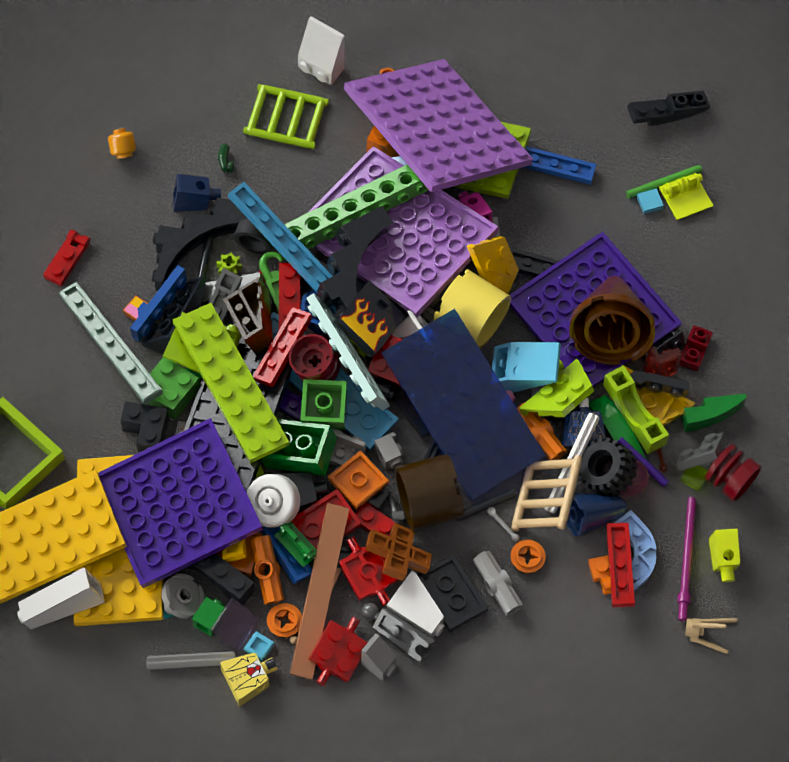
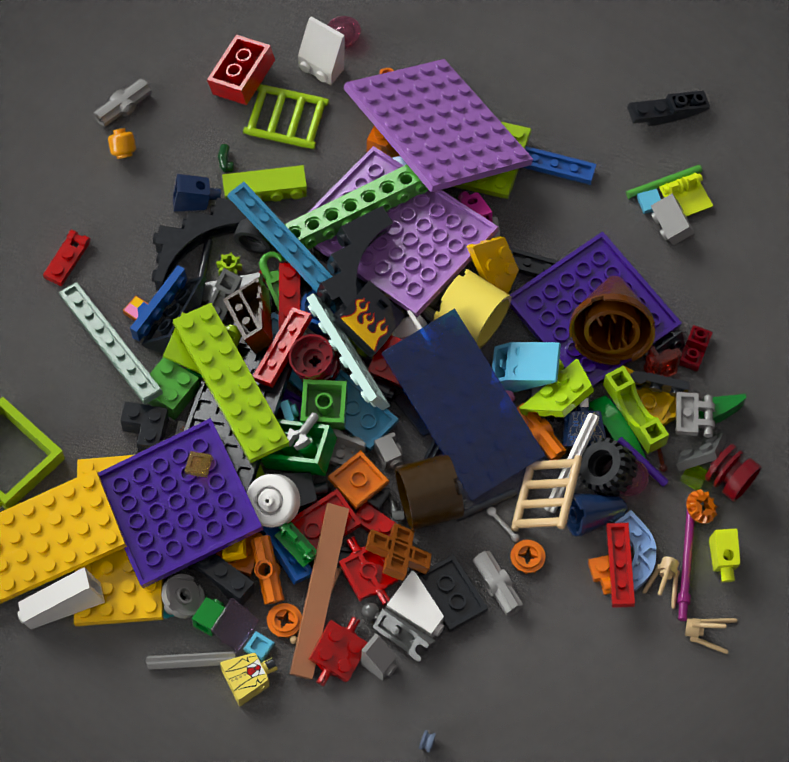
(122, 102): none -> light grey piece
(198, 464): none -> clear yellow tile
(241, 69): none -> red brick
(270, 183): none -> lime brick
(289, 410): none -> medium azure plate
(301, 434): none -> light grey bar
(348, 27): none -> clear pink hat
(427, 741): none -> sand blue bush
(667, 570): none -> tan plant
(672, 219): none -> light grey brick
(687, 414): none -> light grey plate
(695, 508): none -> orange gear

